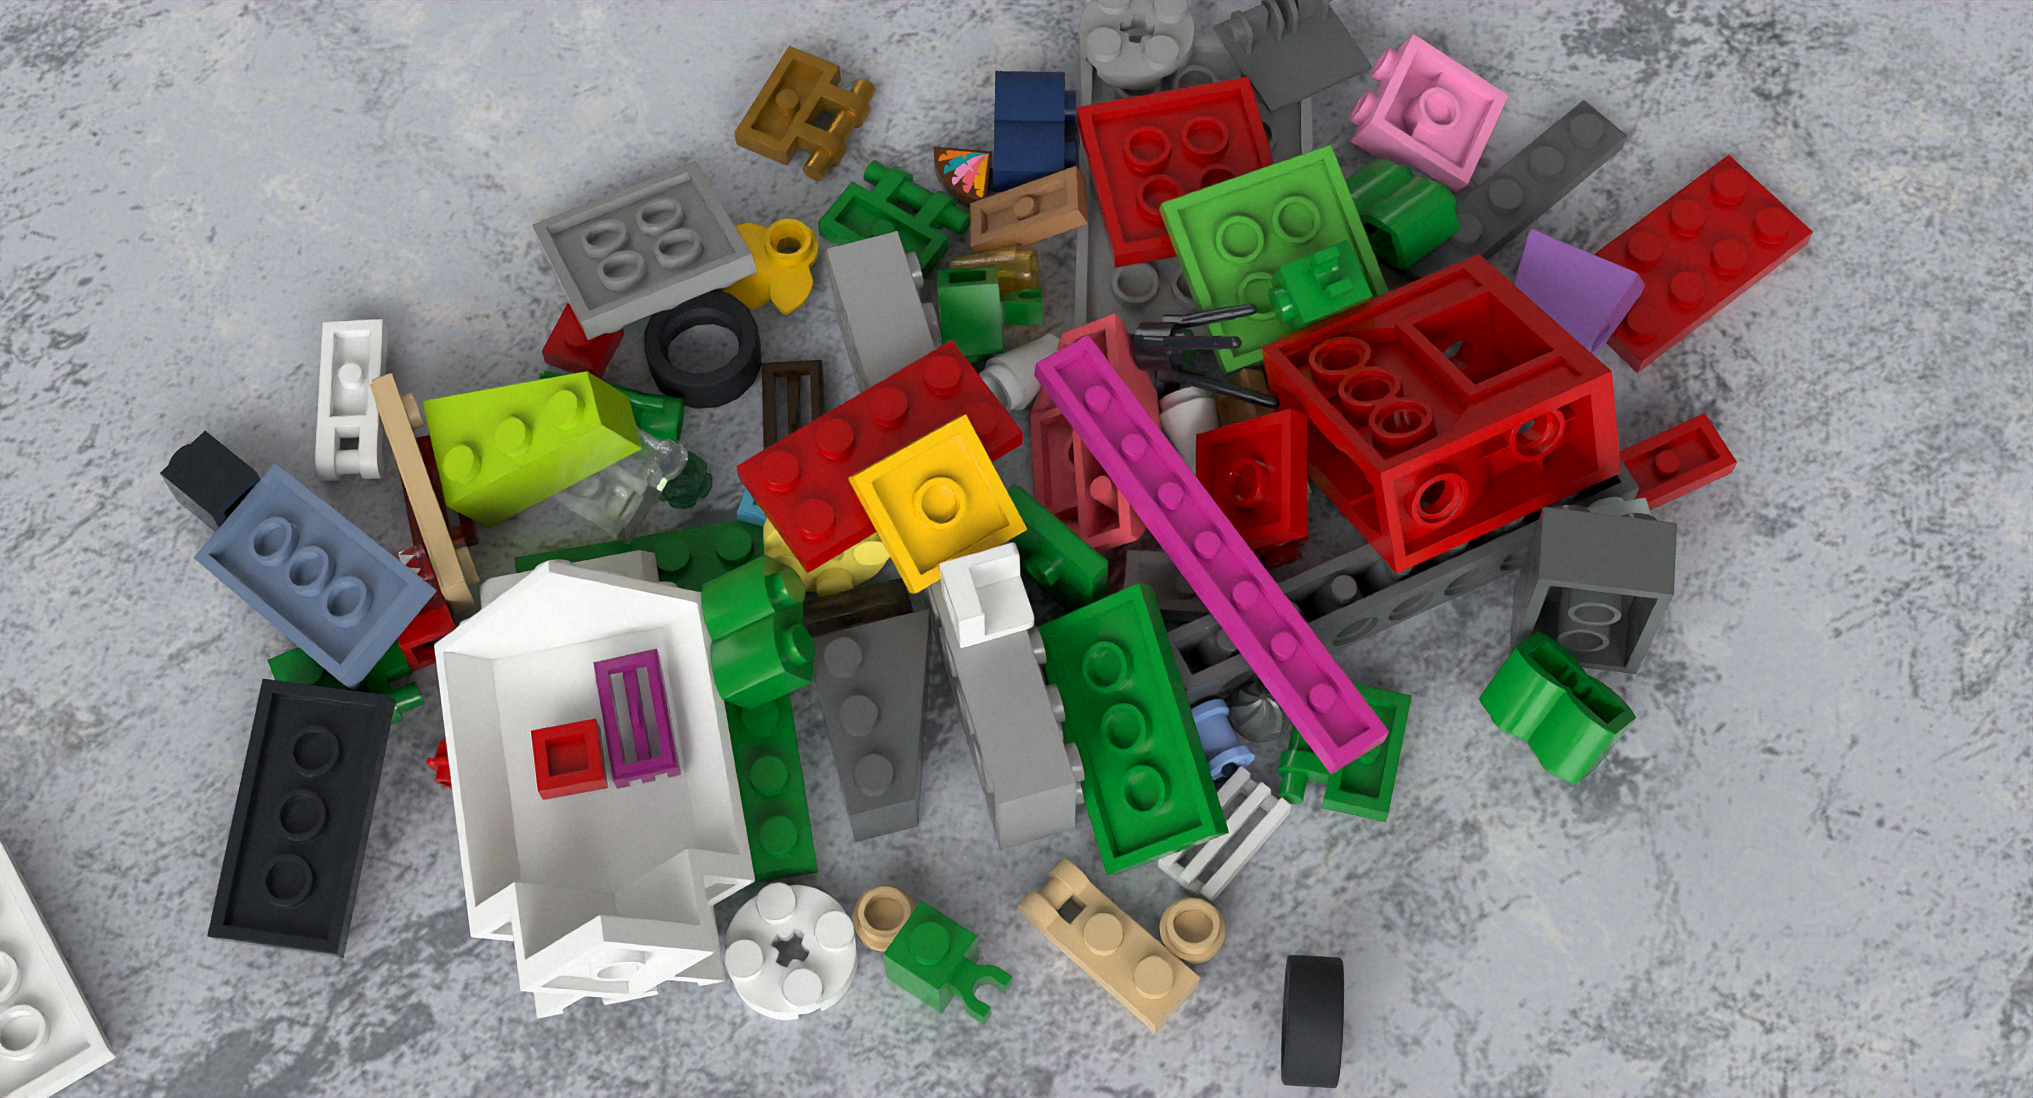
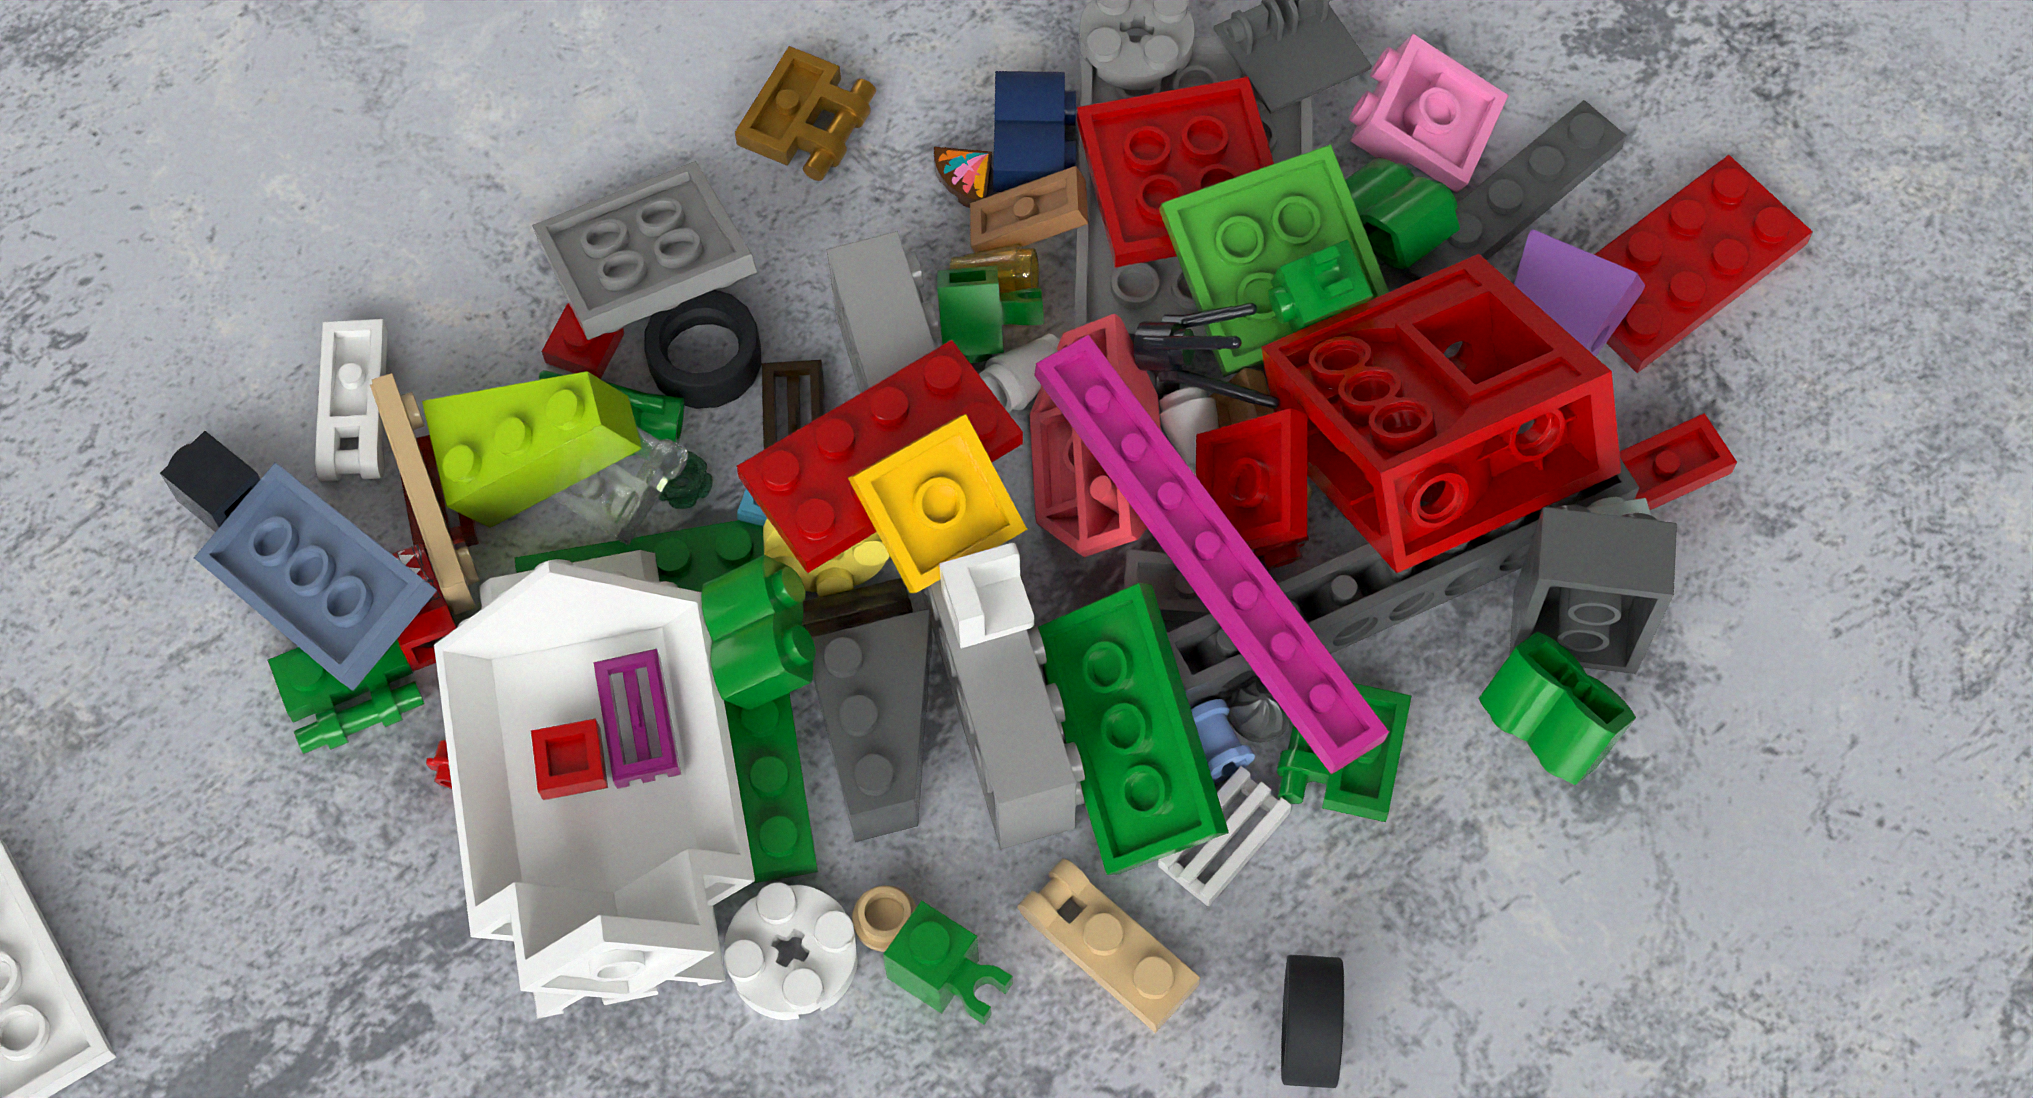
(302, 818): black plate -> none
(779, 276): yellow plate -> none
(868, 214): green plate -> none
(1057, 556): green plate -> none
(1192, 930): tan plate -> none

